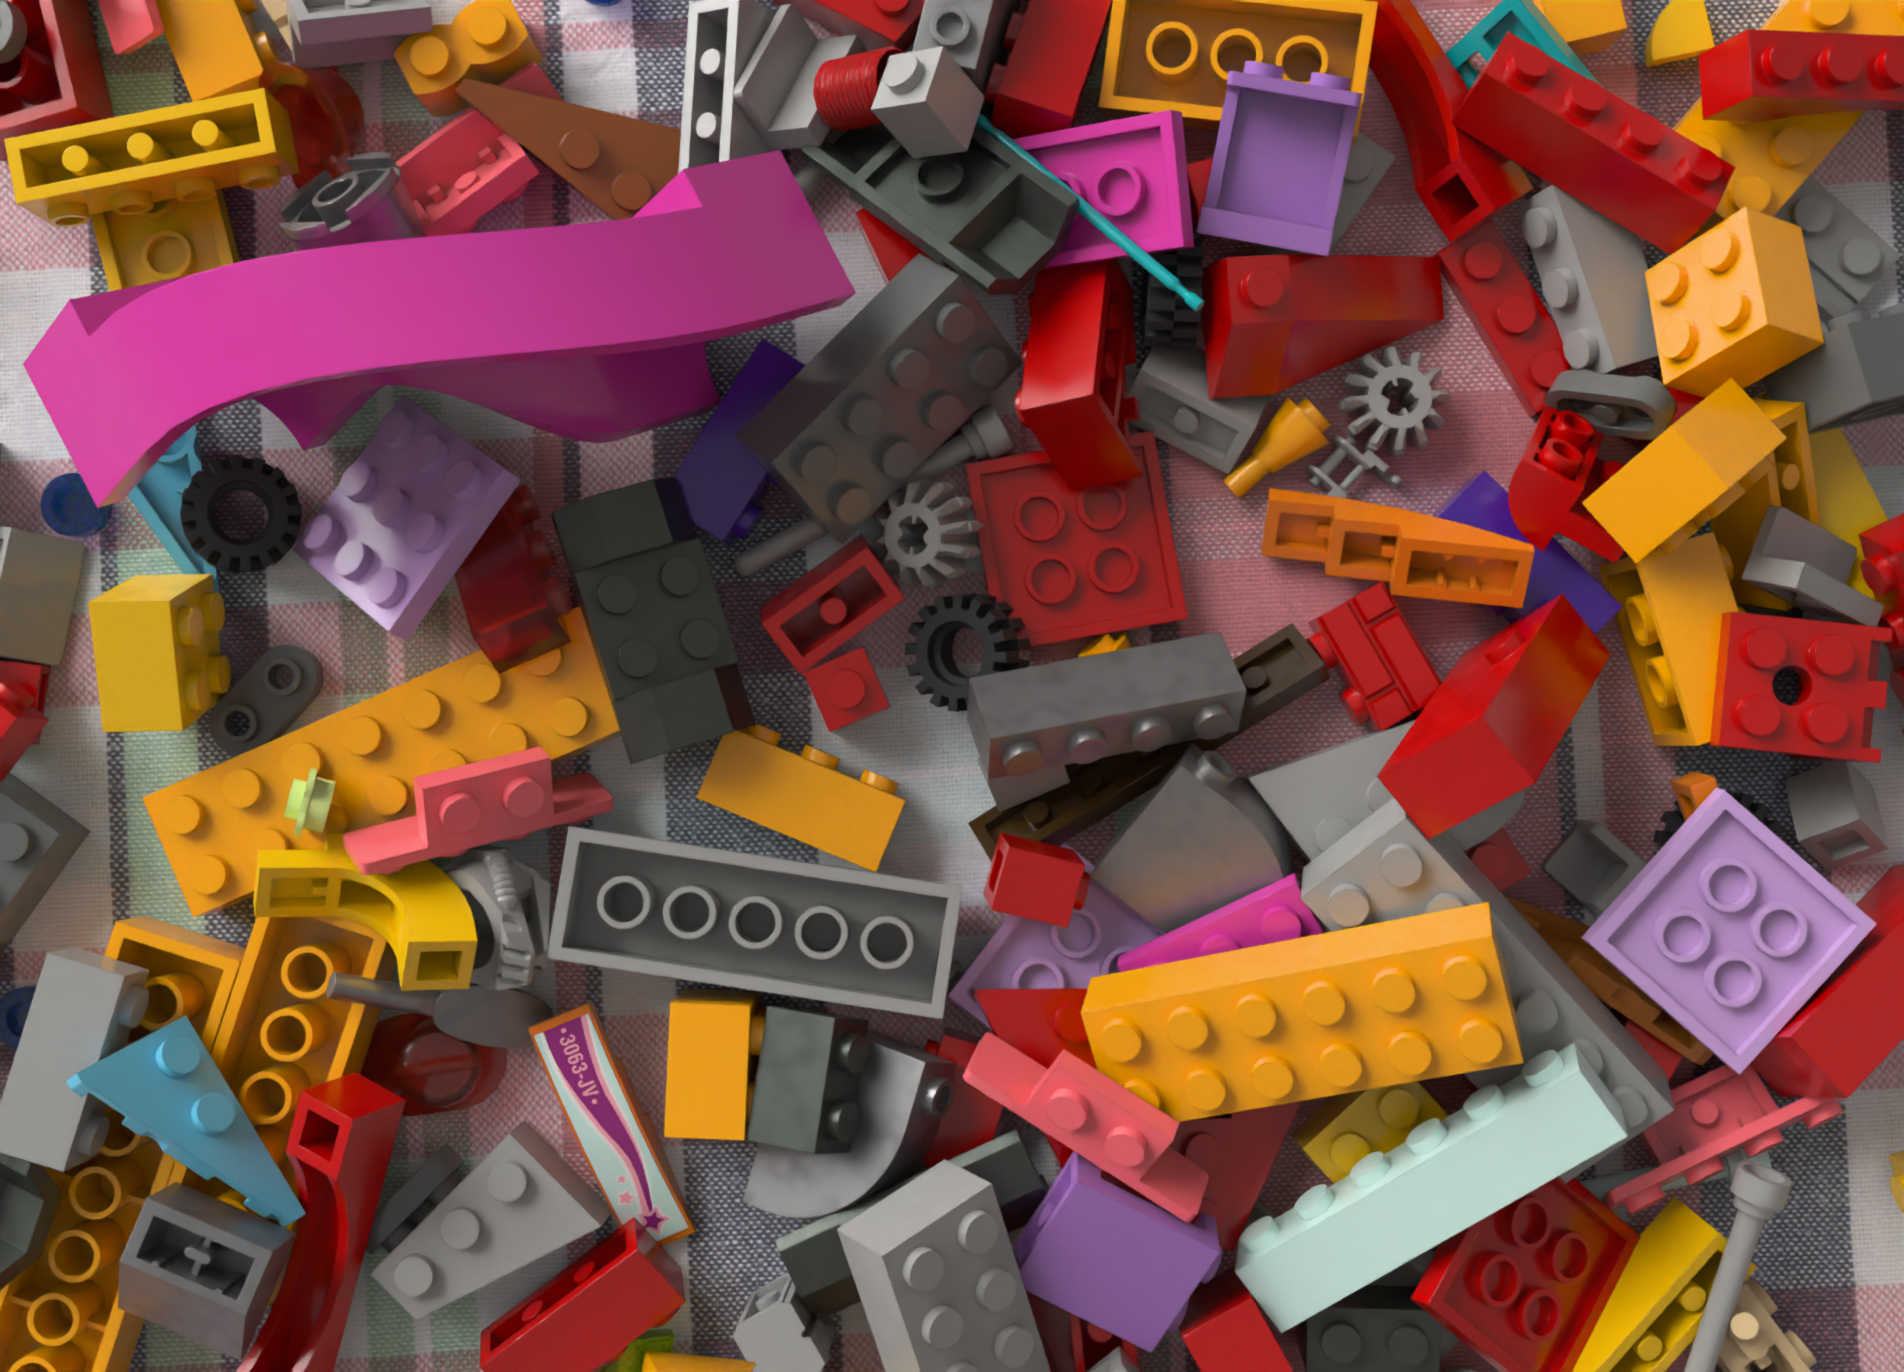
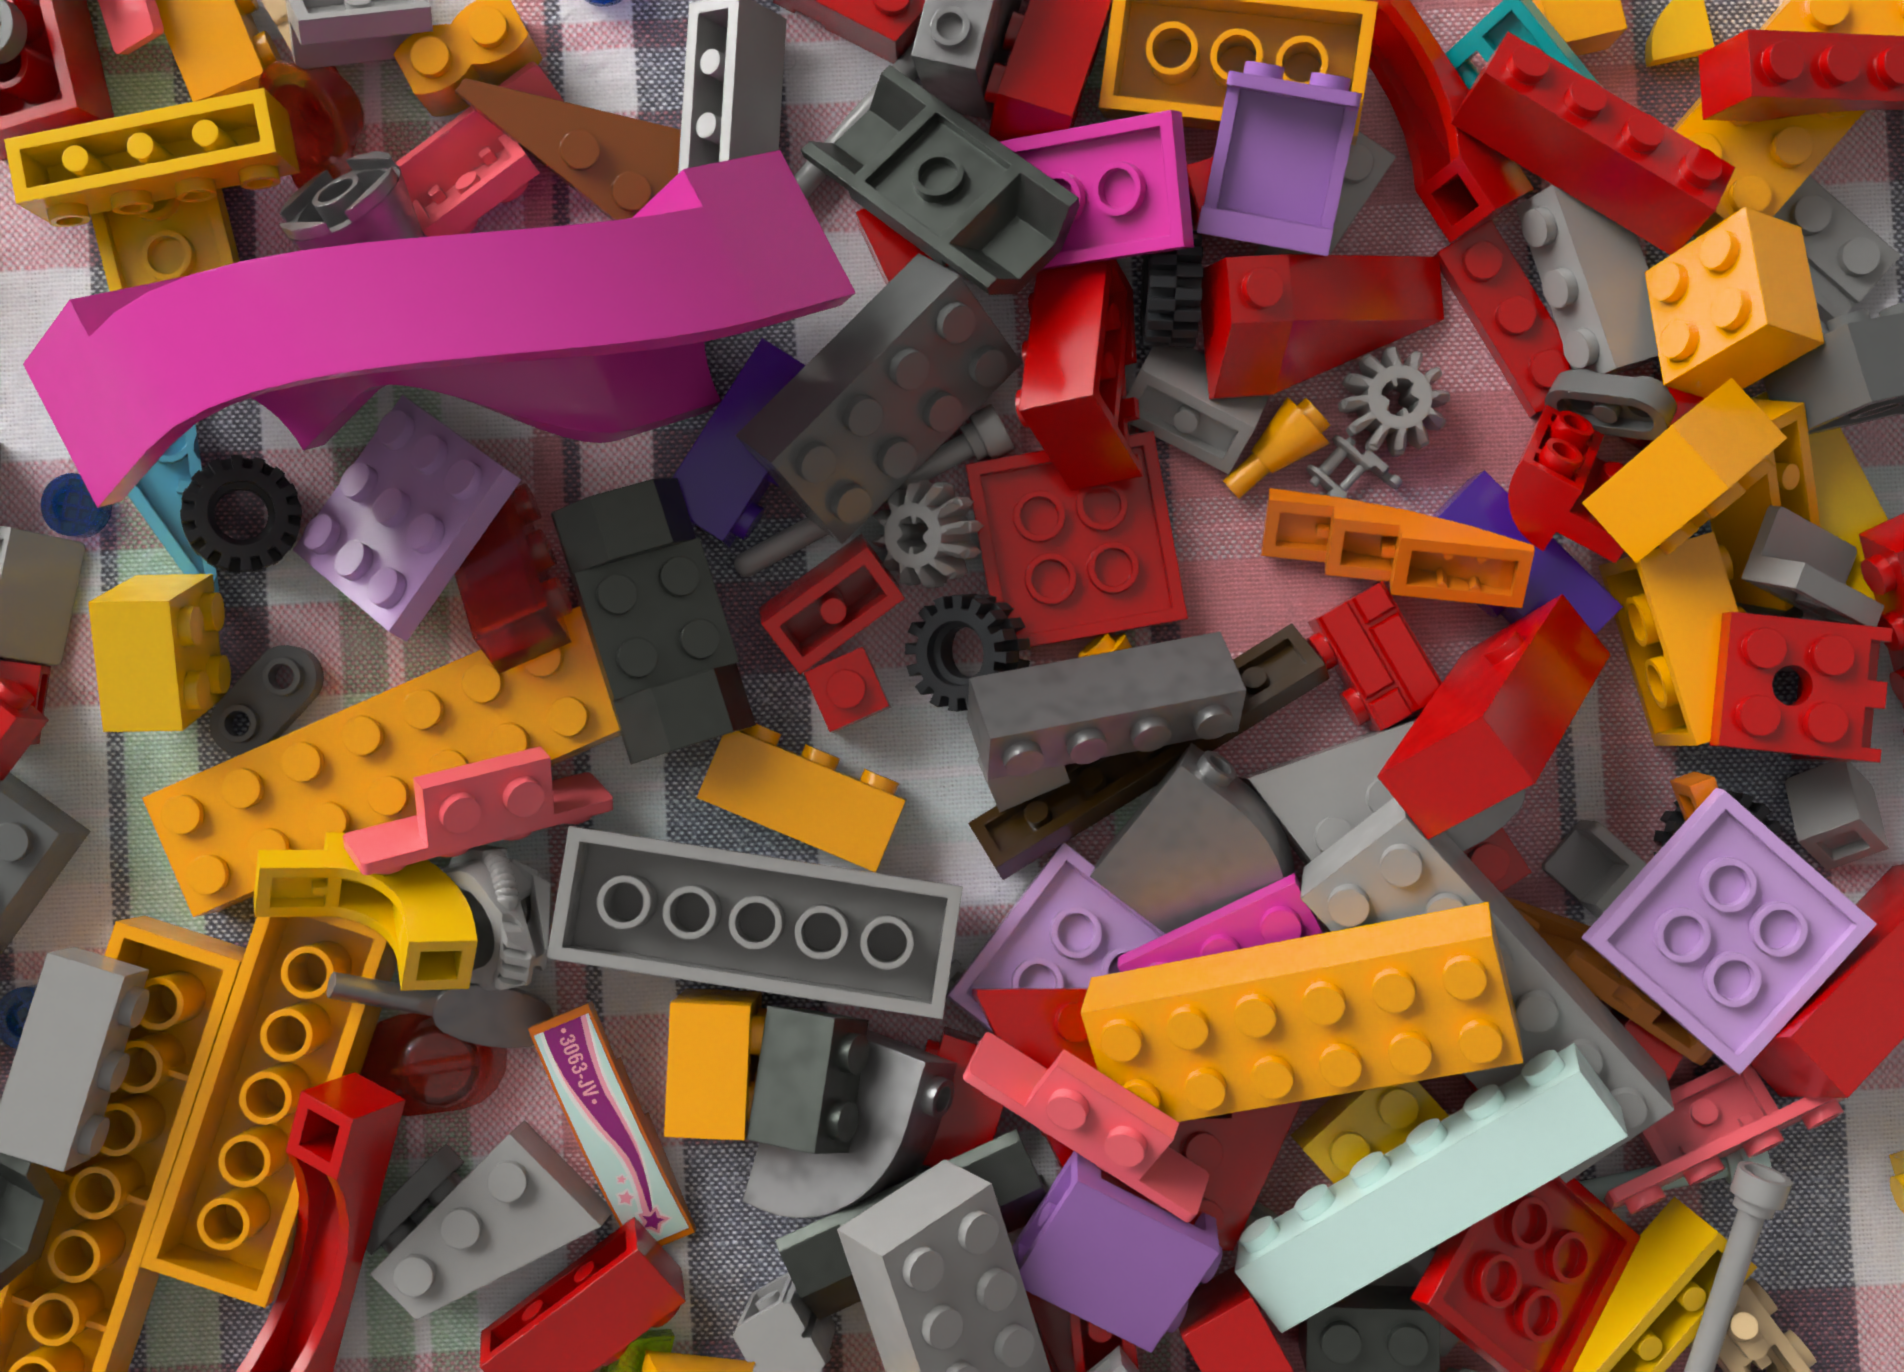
(182, 1102): medium azure wing -> none
(202, 1268): flat silver slope -> none
(309, 802): yellowish green plate -> none
(780, 80): light grey panel -> none
(848, 87): red piece -> none
(928, 102): light grey brick -> none
(1036, 880): red brick -> none
(1102, 223): teal piece -> none

